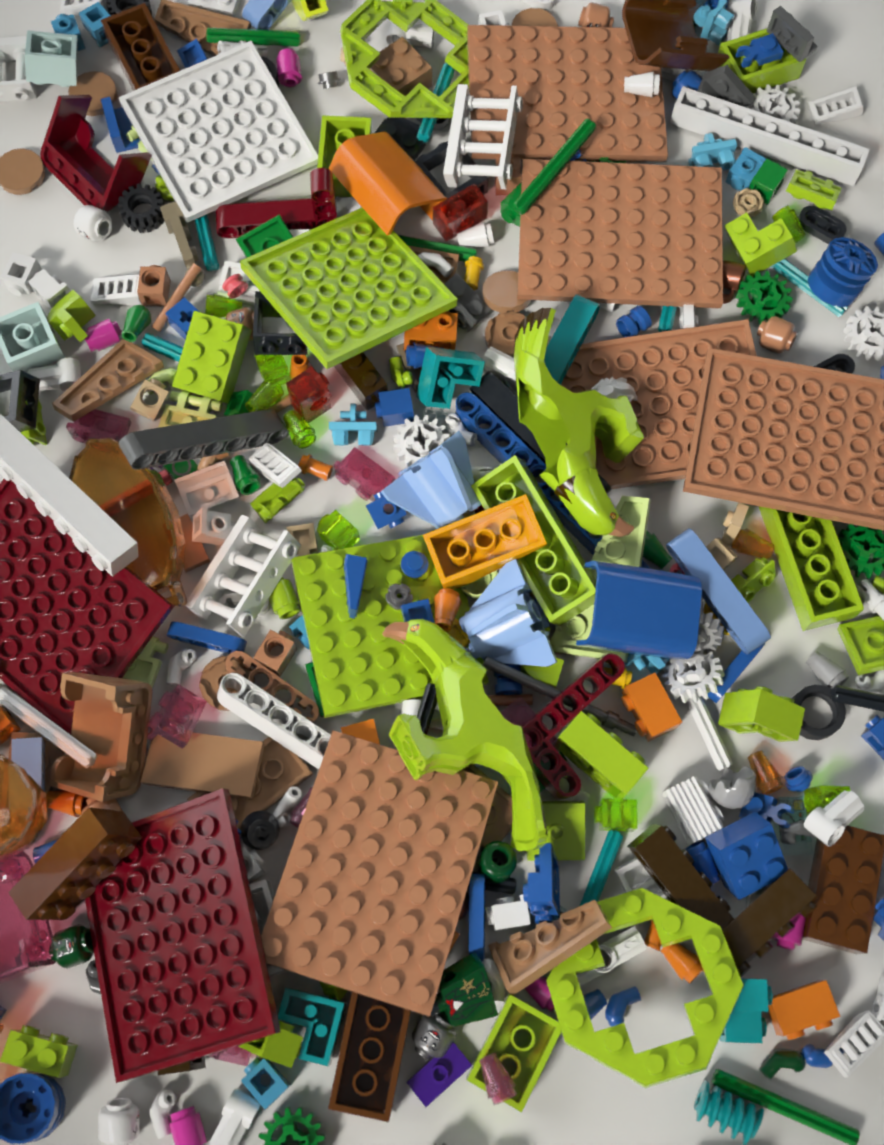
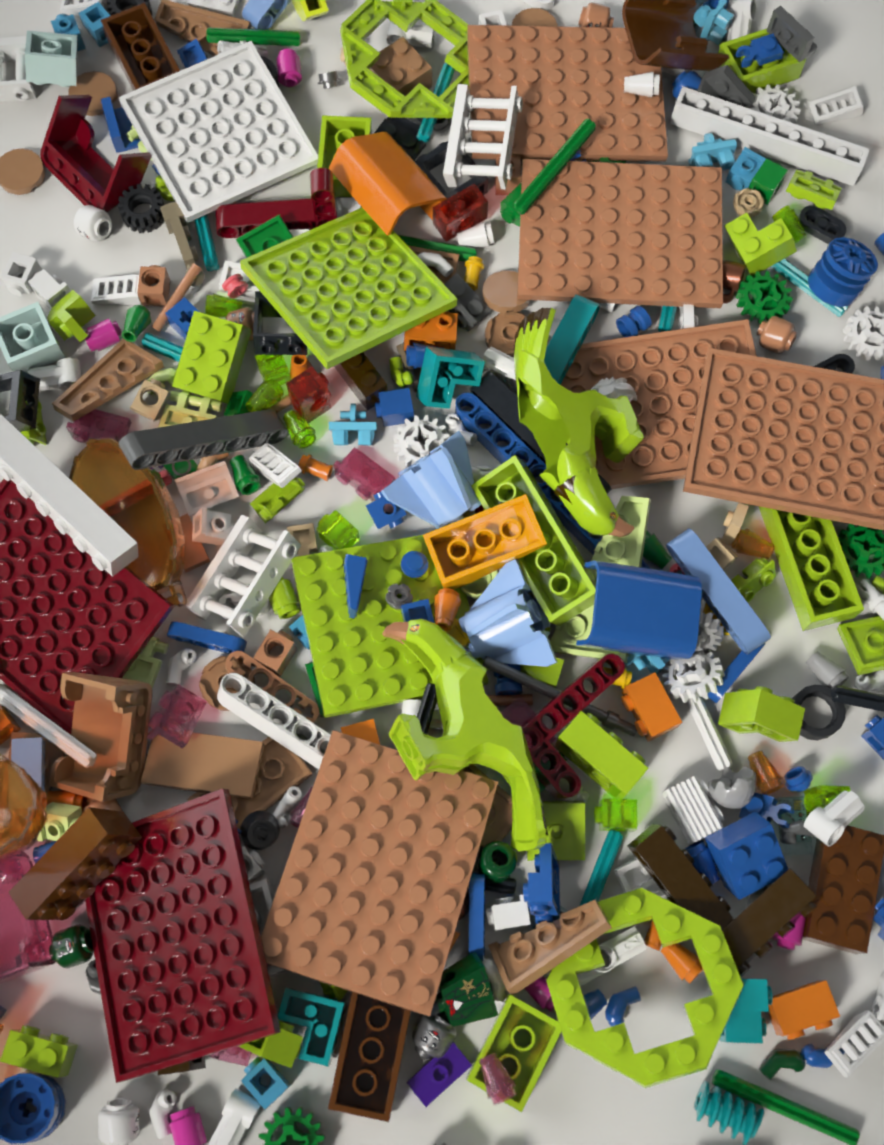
(60, 818): none -> yellowish green brick

